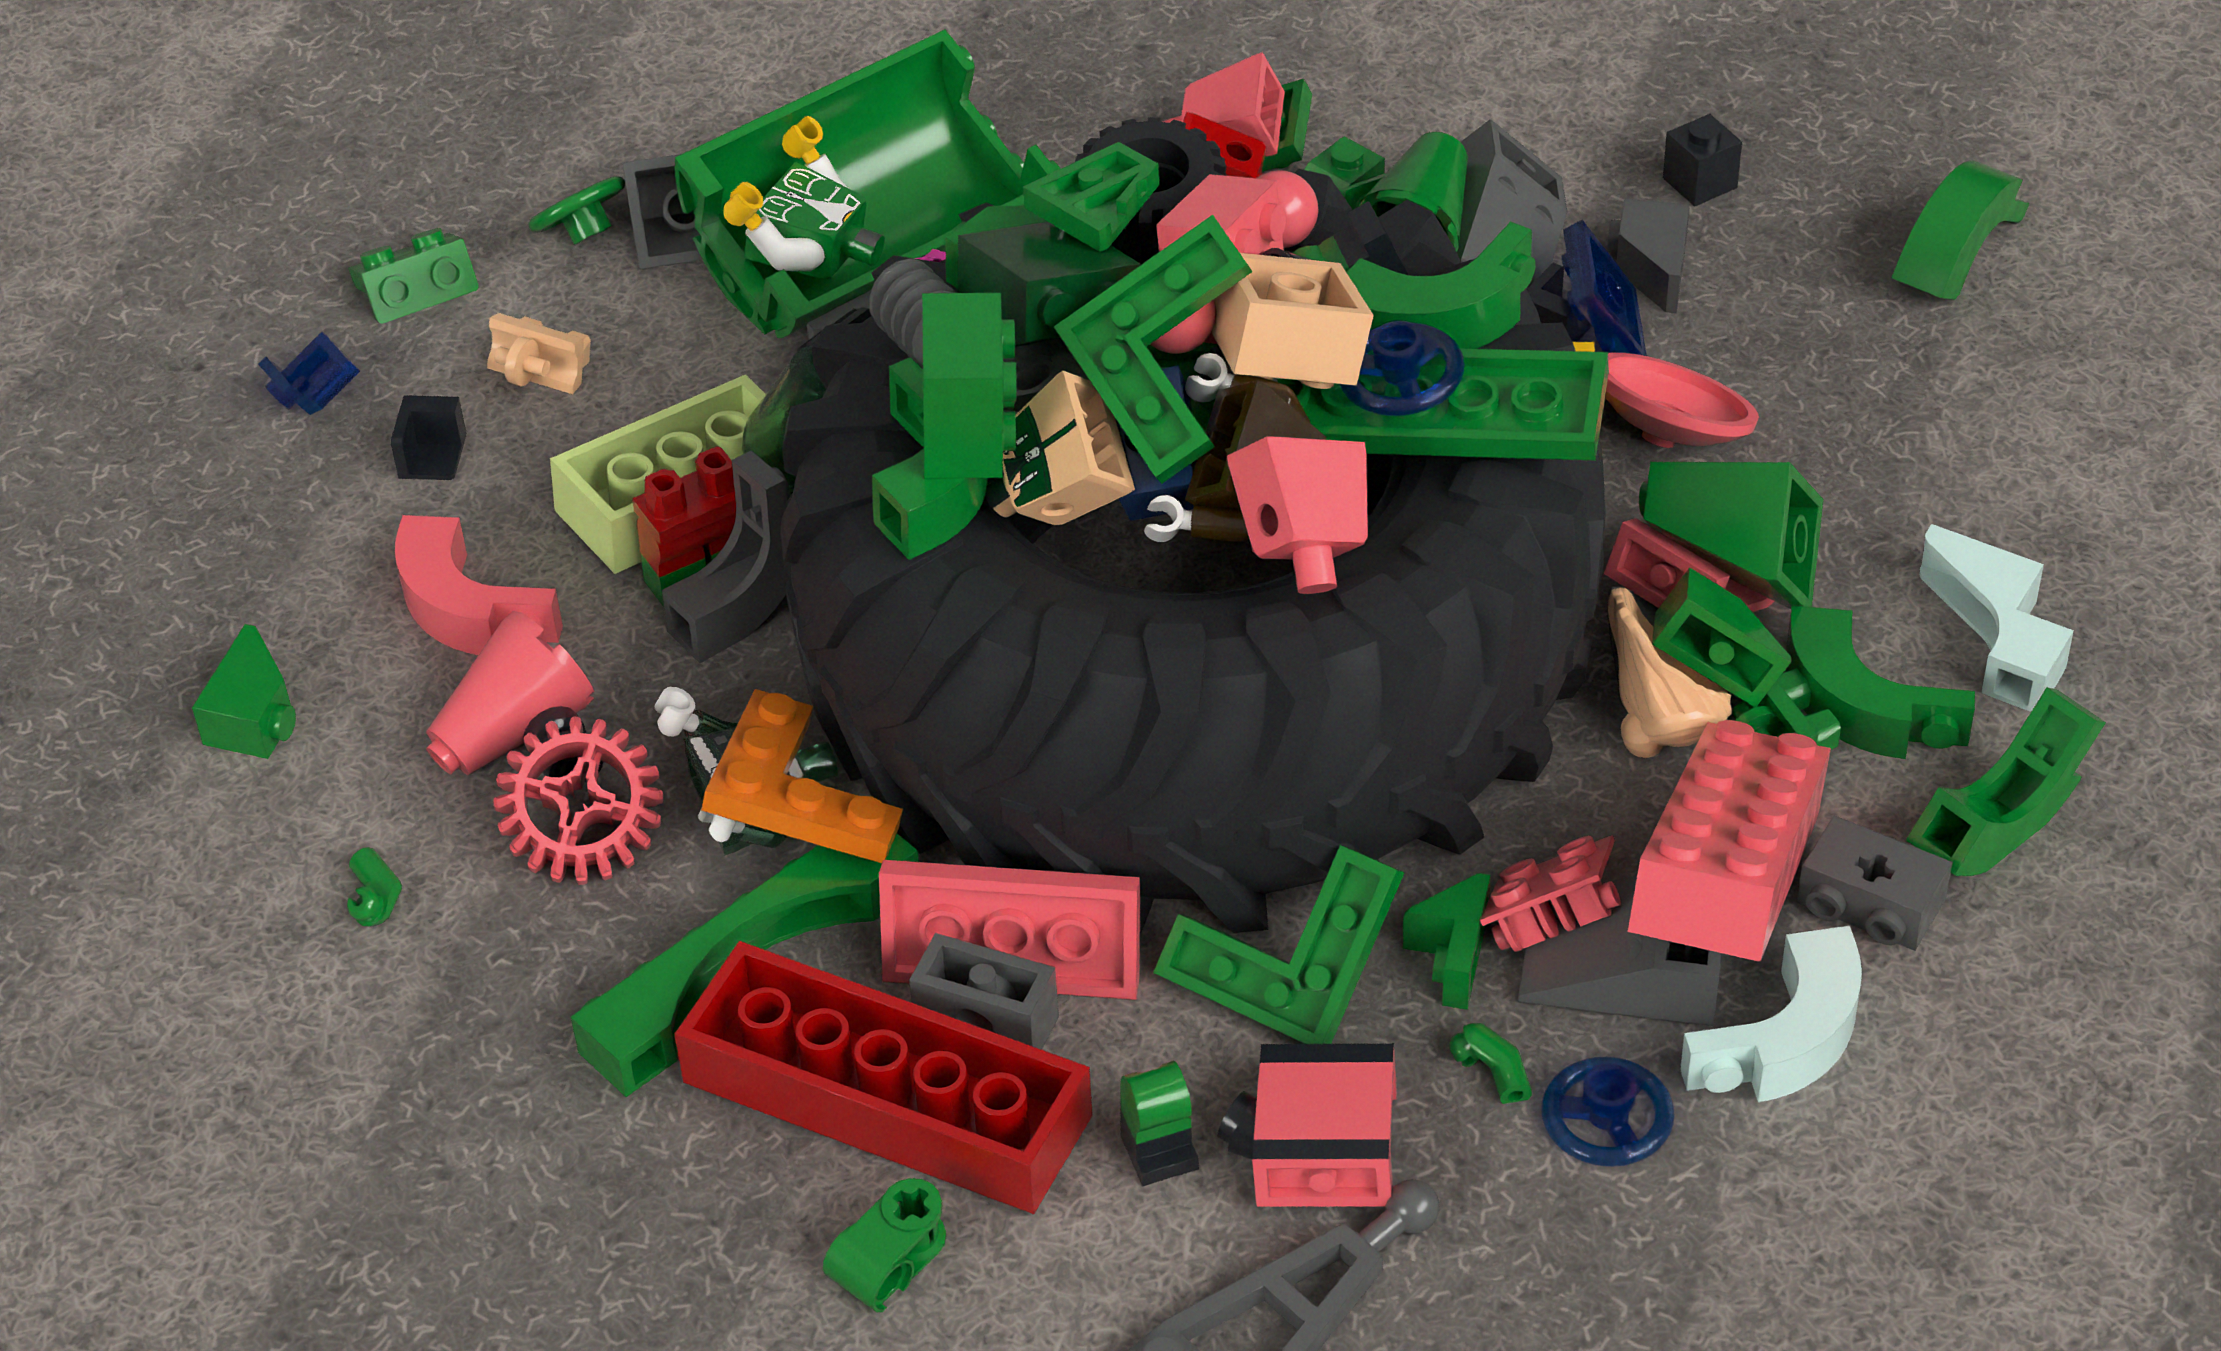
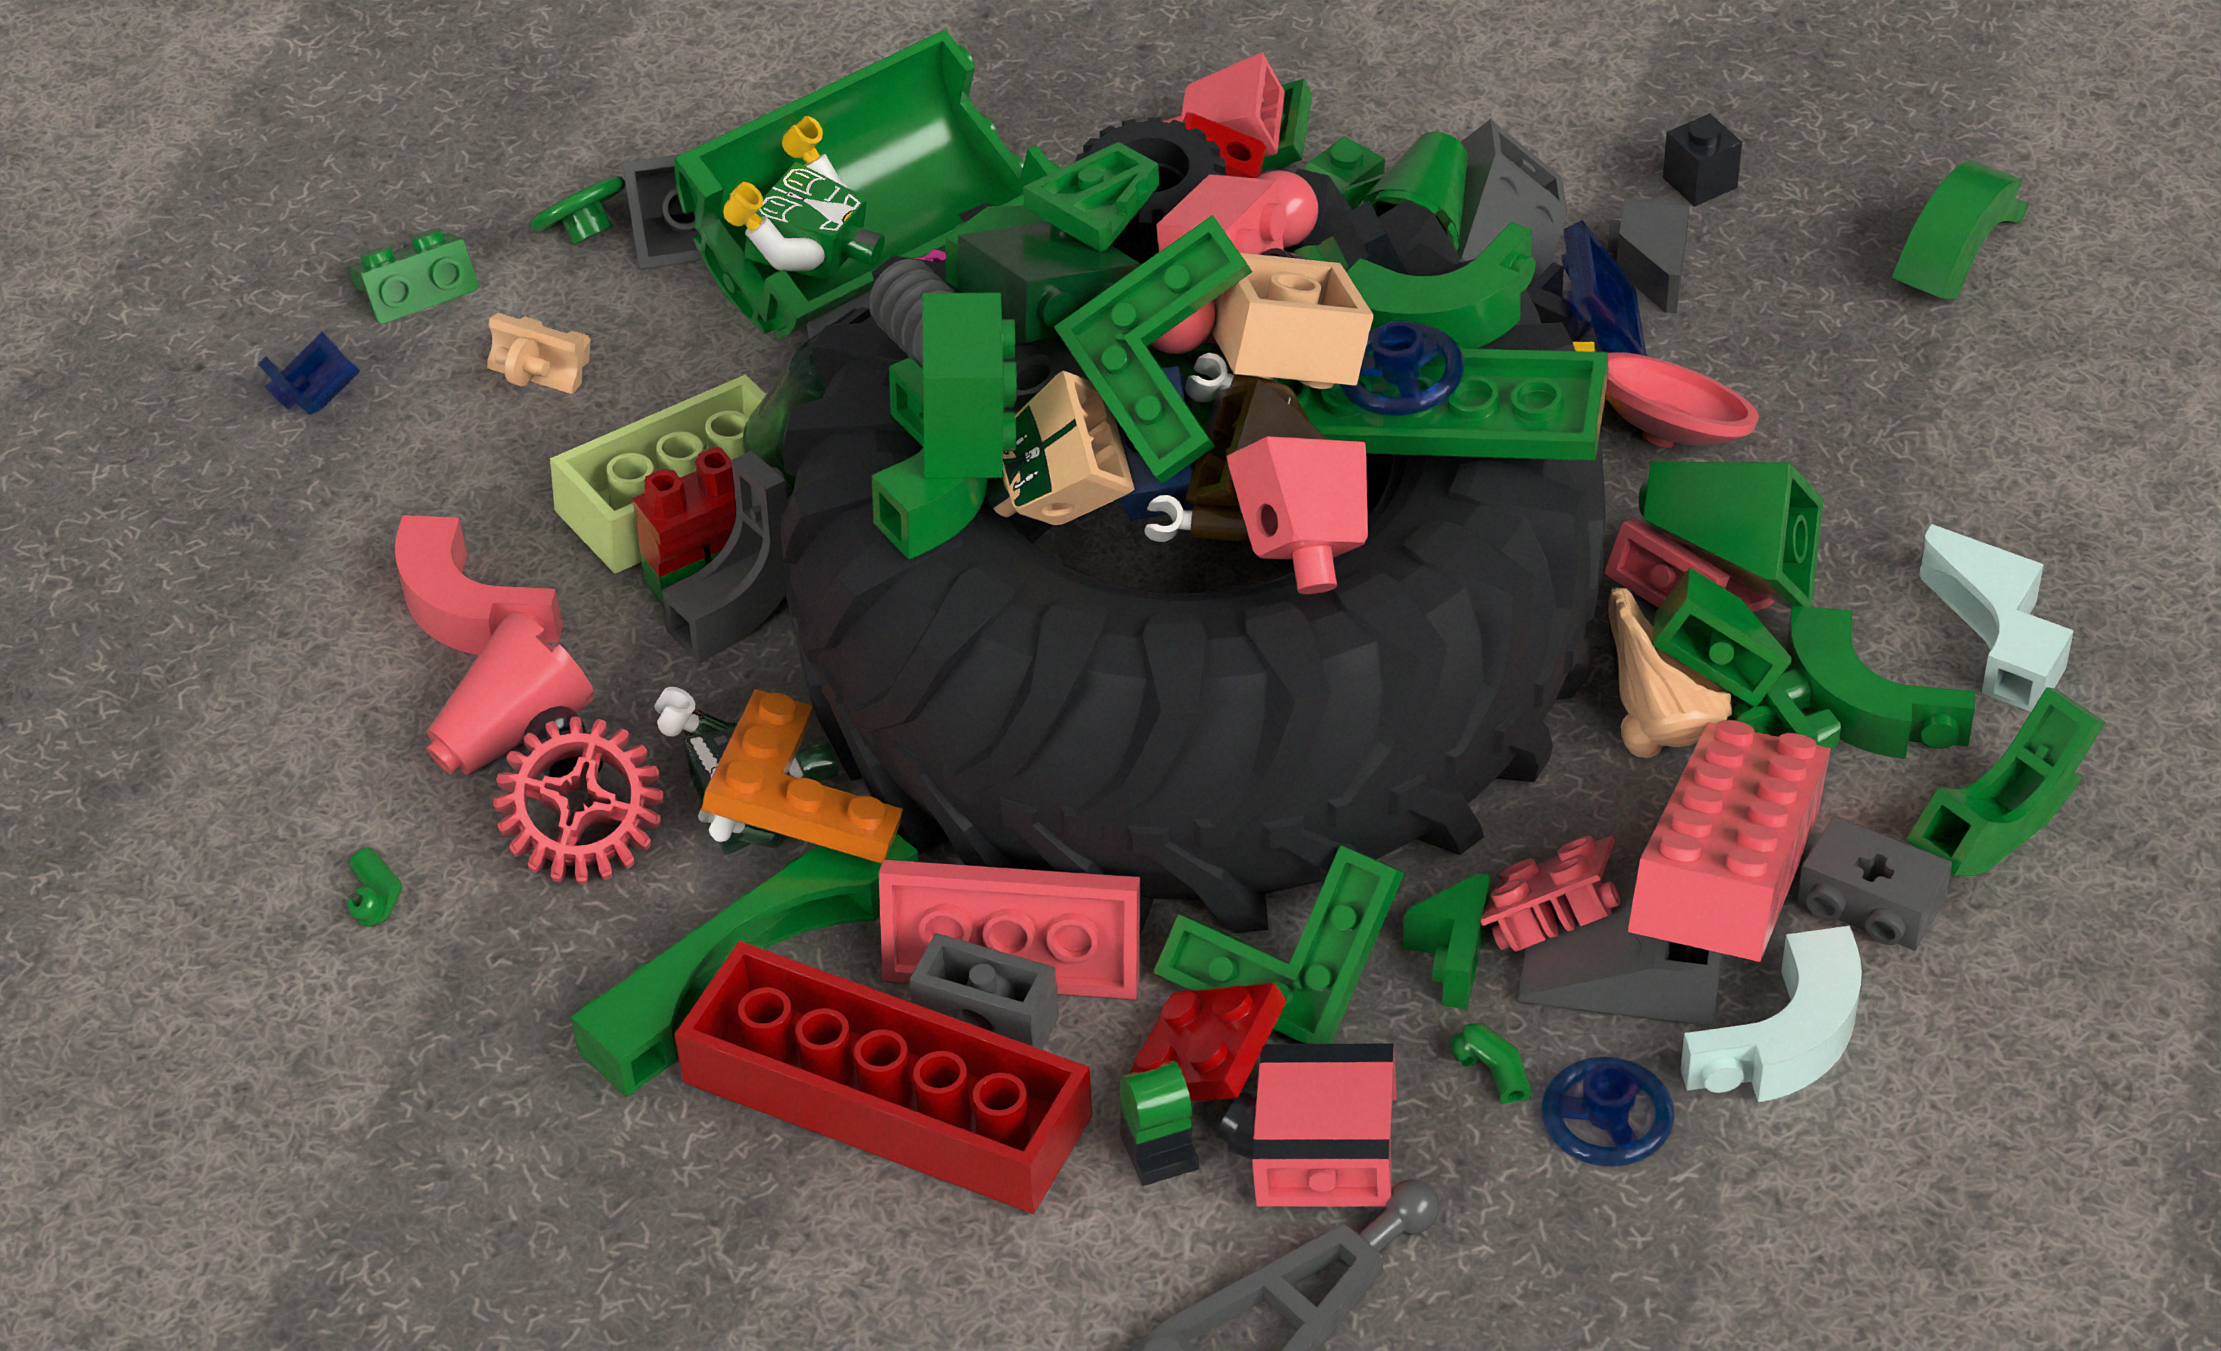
(245, 700): green slope -> none
(428, 437): black panel -> none
(888, 1243): green piece -> none
(1213, 1037): none -> red plate

